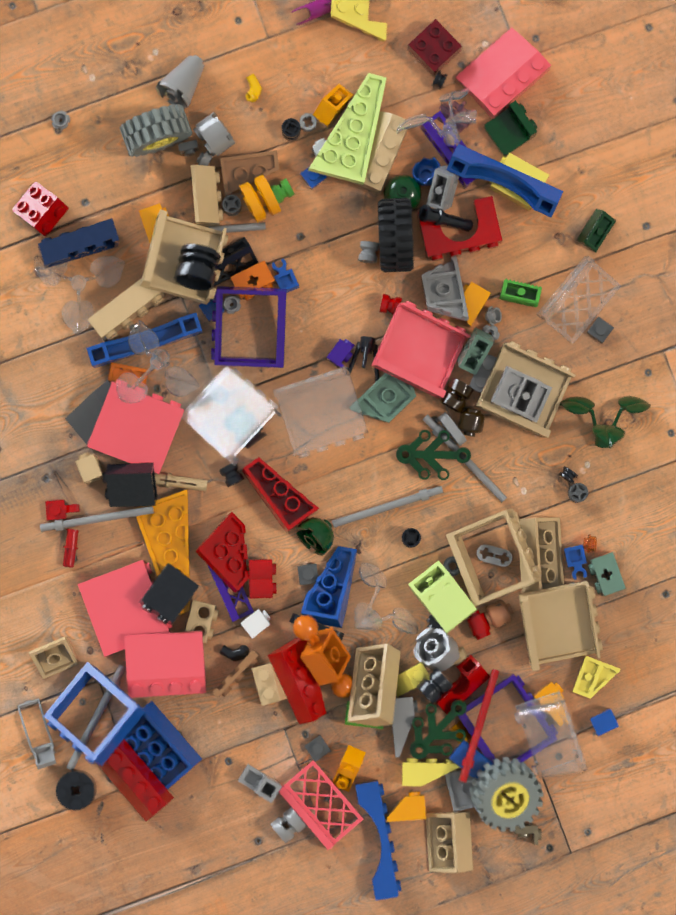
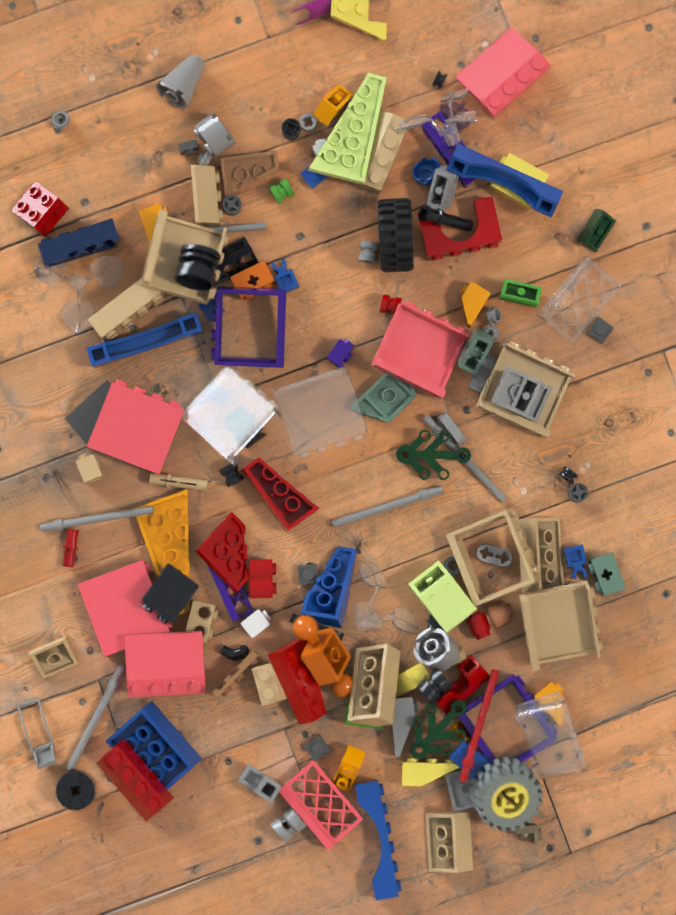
(58, 509): red plate -> none
(117, 370): orange plate -> none
(117, 734): window -> none
(130, 484): black brick -> none
(142, 341): clear plant -> none
(155, 130): light grey wheel -> none
(231, 309): light grey plate -> none
(255, 89): yellow arm -> none
(260, 198): light orange wheel -> none
(316, 534): dark green cylinder -> none
(367, 345): black plant -> none
(403, 187): dark green cylinder -> none
(409, 808): light orange slope -> none
(411, 537): black wheel -> none
(434, 47): dark red brick -> none
(445, 291): light grey wing -> none
(460, 389): dark brown wheel -> none
(471, 422): dark brown head -> none
(511, 128): dark green bracket -> none
(590, 543): clear orange plate -> none
(593, 676): light yellow wing -> none
(604, 722): blue panel -> none
(605, 435): dark green plant -> none

